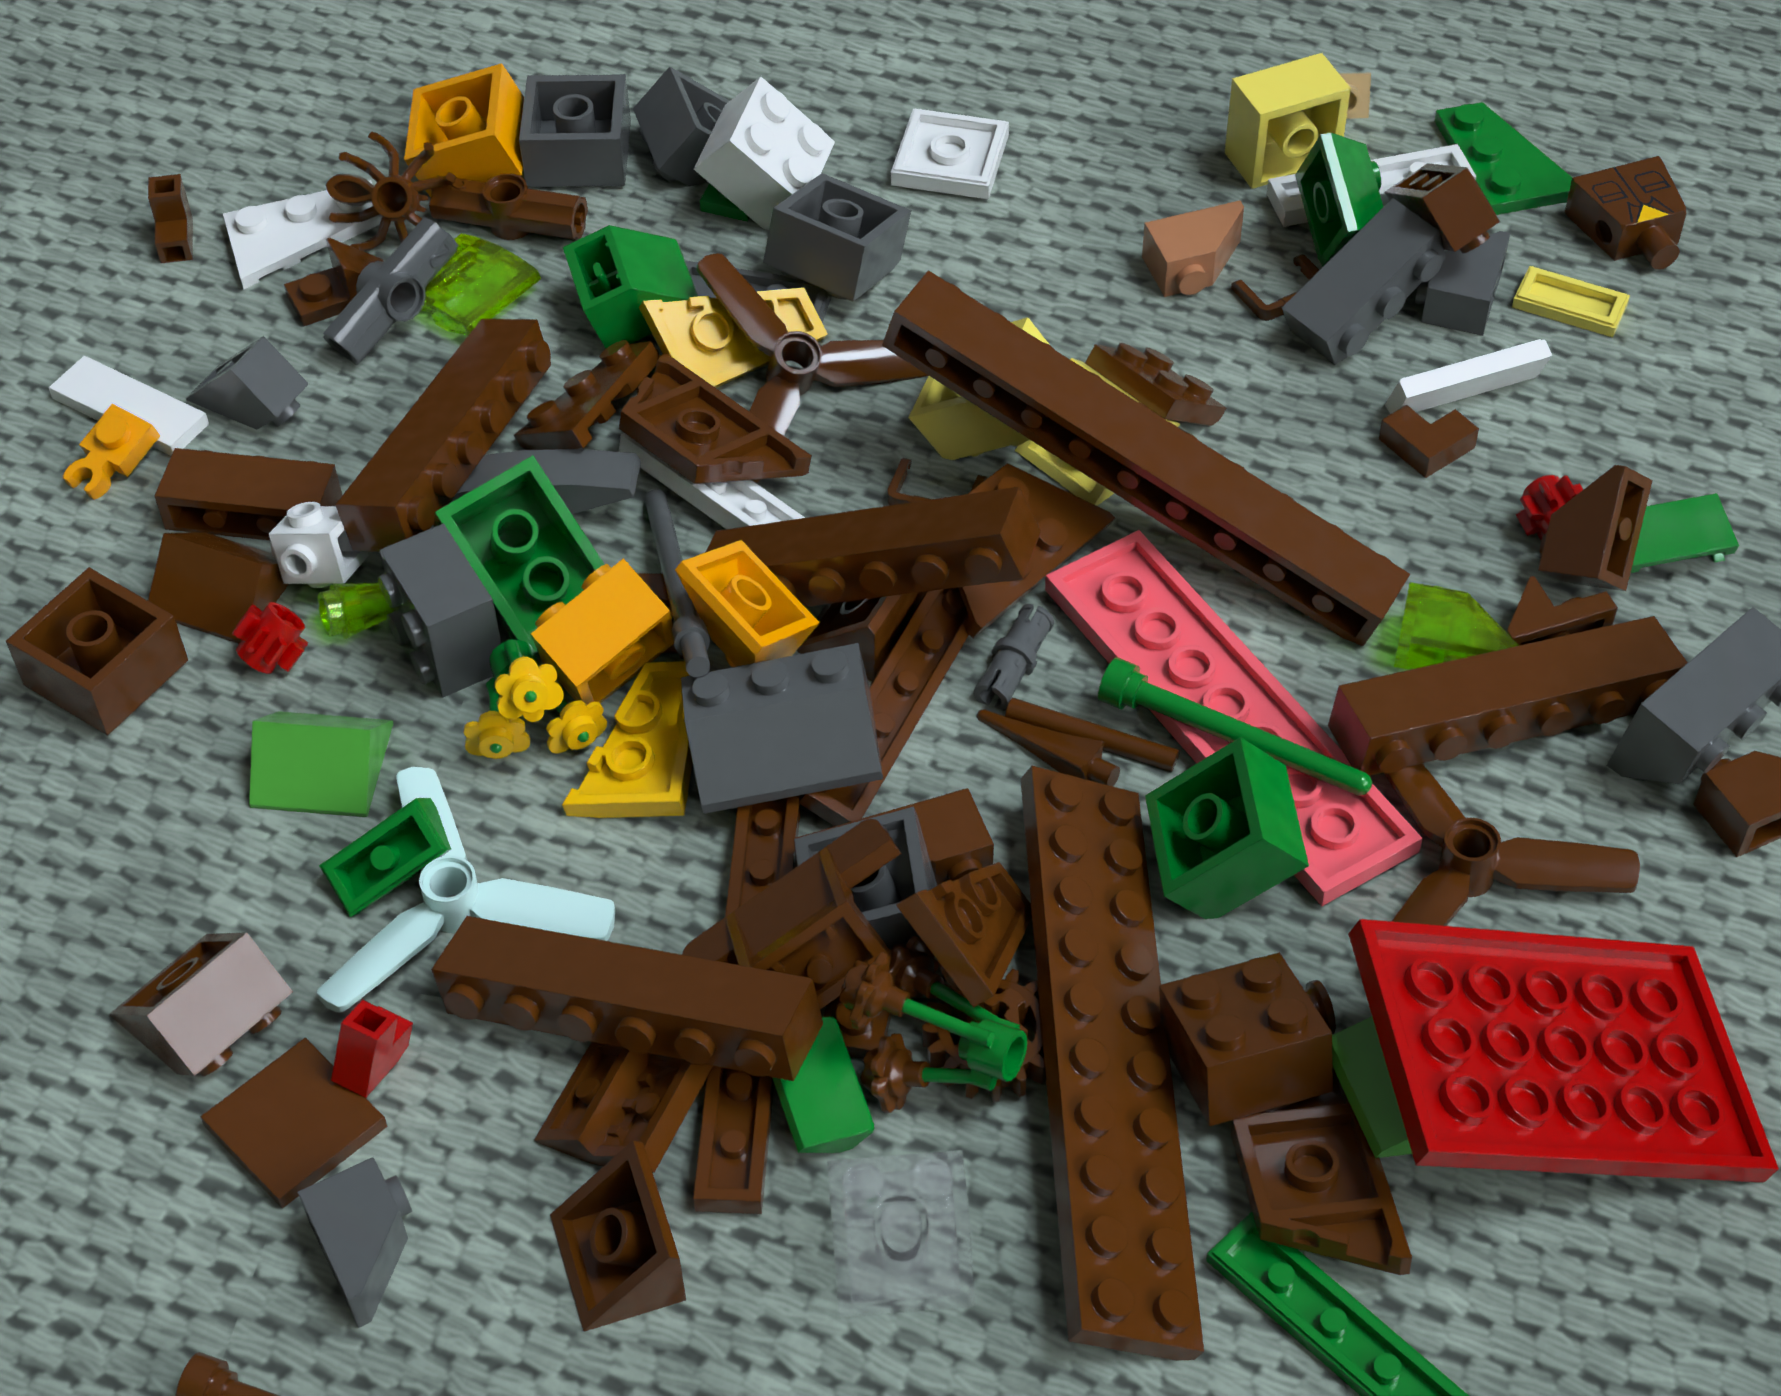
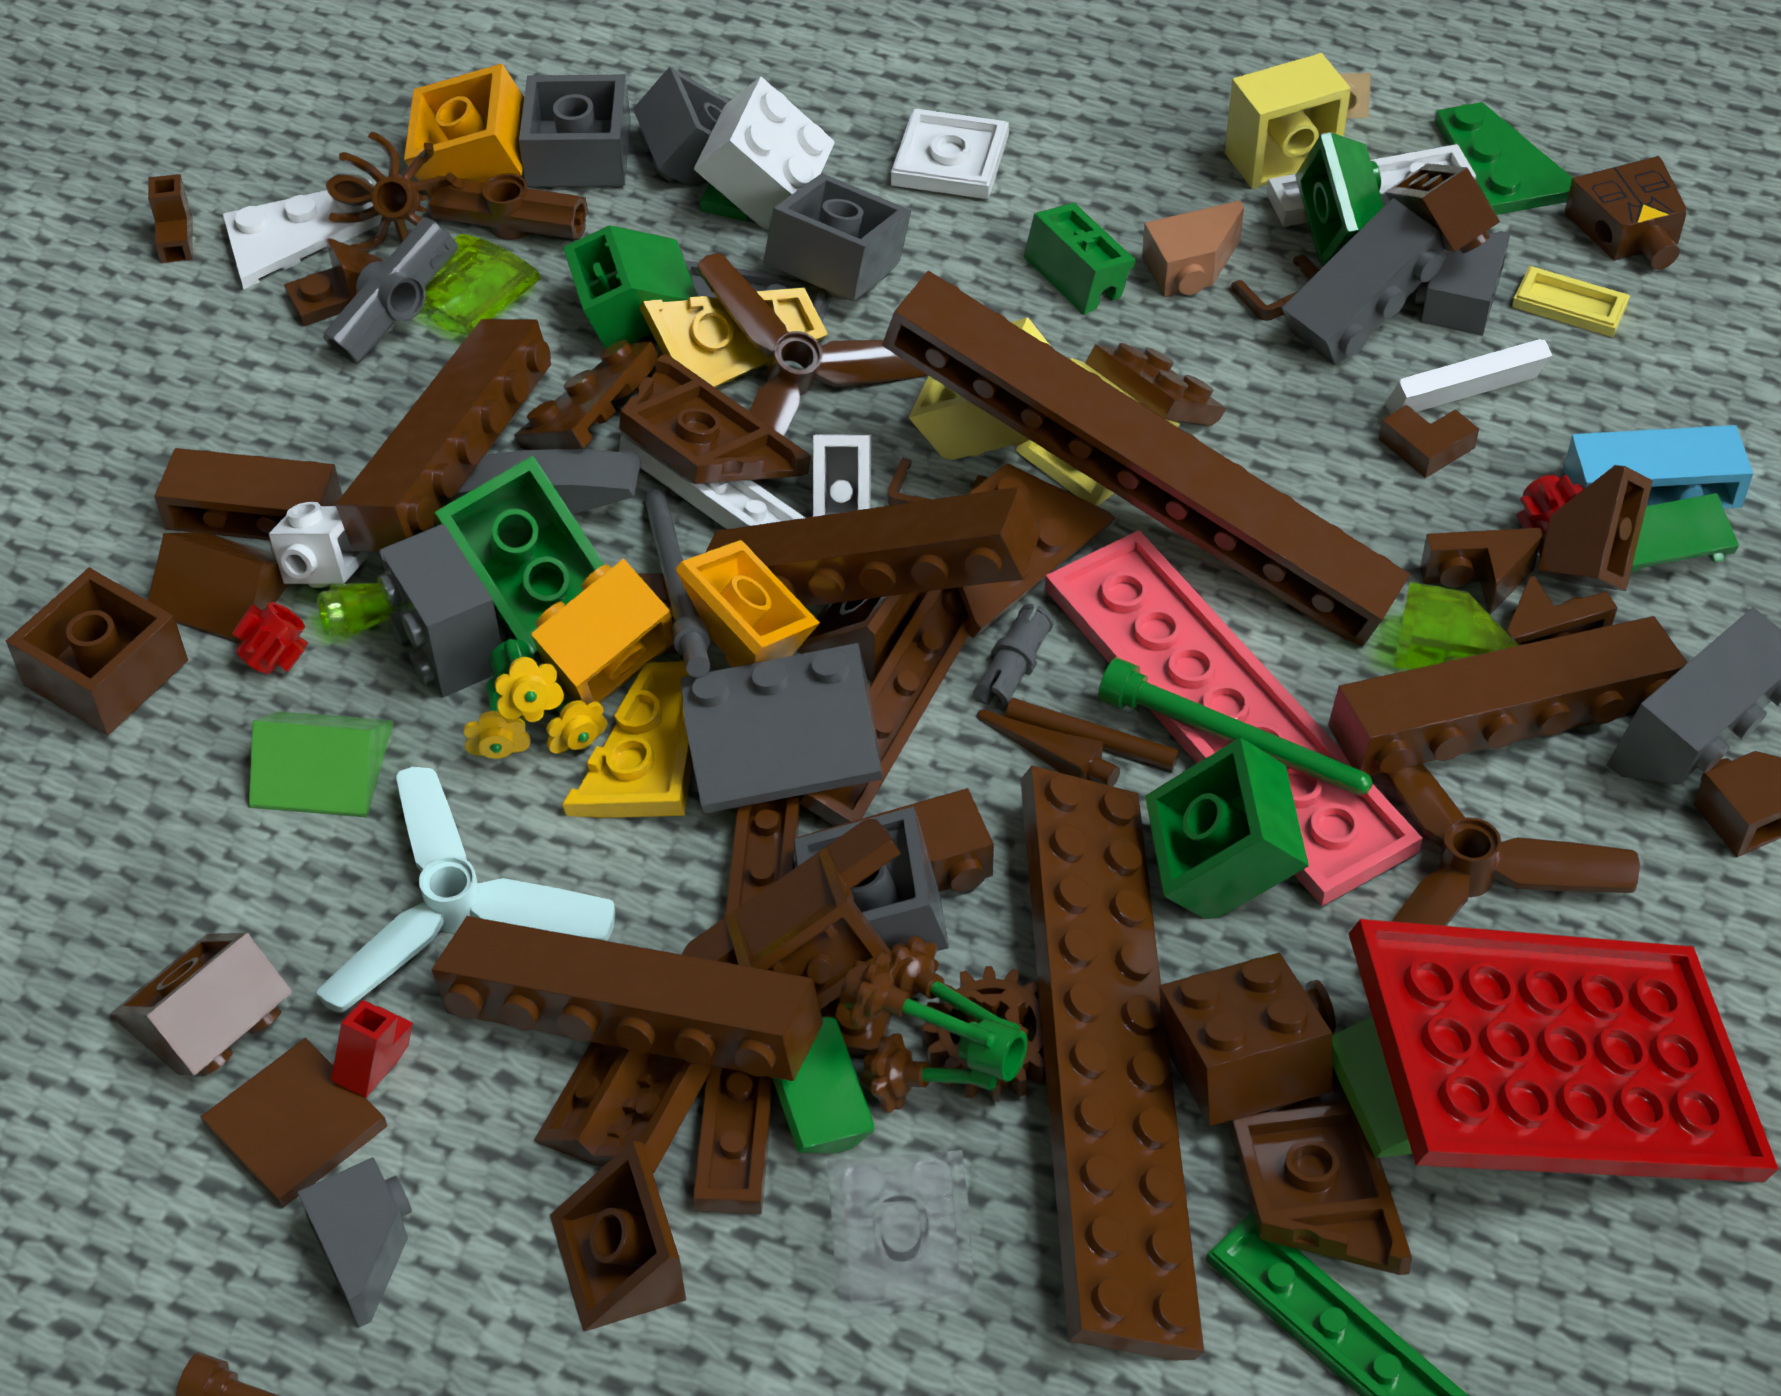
(94, 387): white tile -> none
(112, 445): light orange plate -> none
(252, 387): dark grey slope -> none
(387, 855): green slope -> none
(841, 473): none -> white slope
(971, 927): reddish brown wing -> none
(1077, 256): none -> green hinge
(1493, 557): none -> reddish brown slope
(1678, 461): none -> medium azure brick

